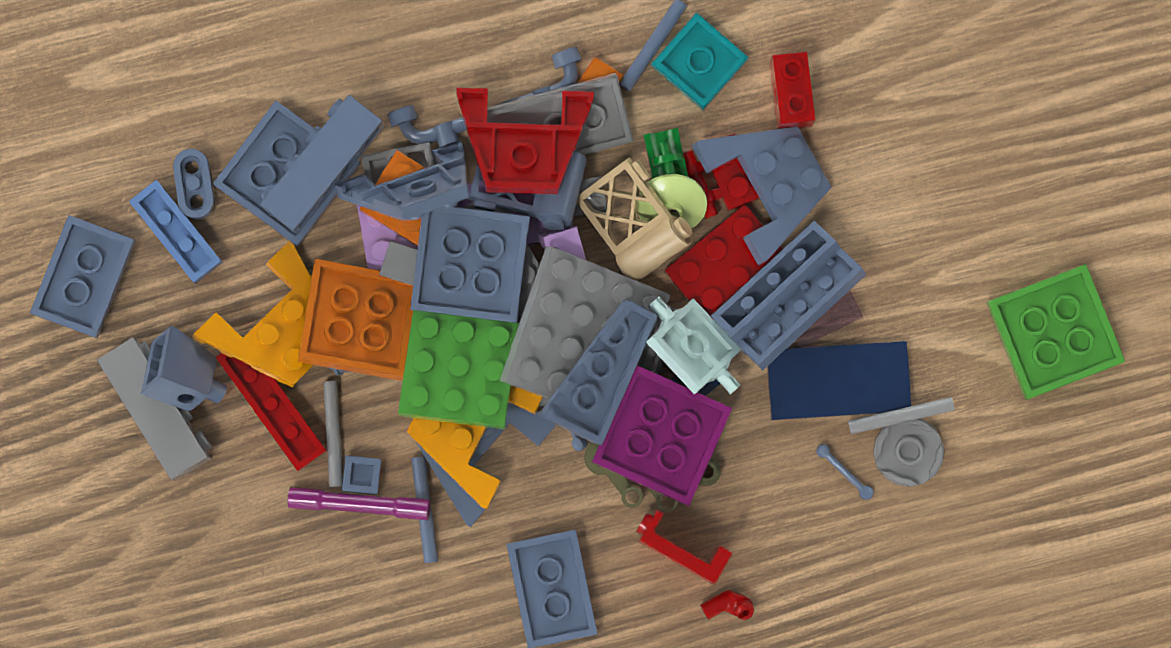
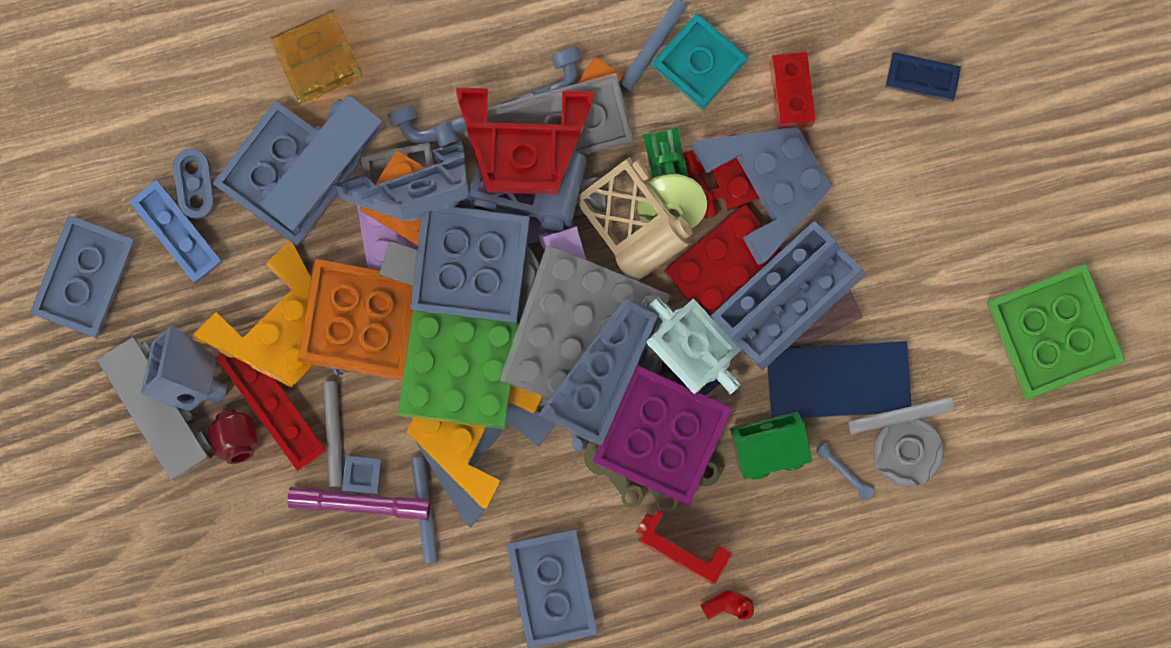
(233, 436): none -> dark red head
(316, 57): none -> clear yellow slope
(771, 446): none -> green brick
(922, 77): none -> dark blue plate

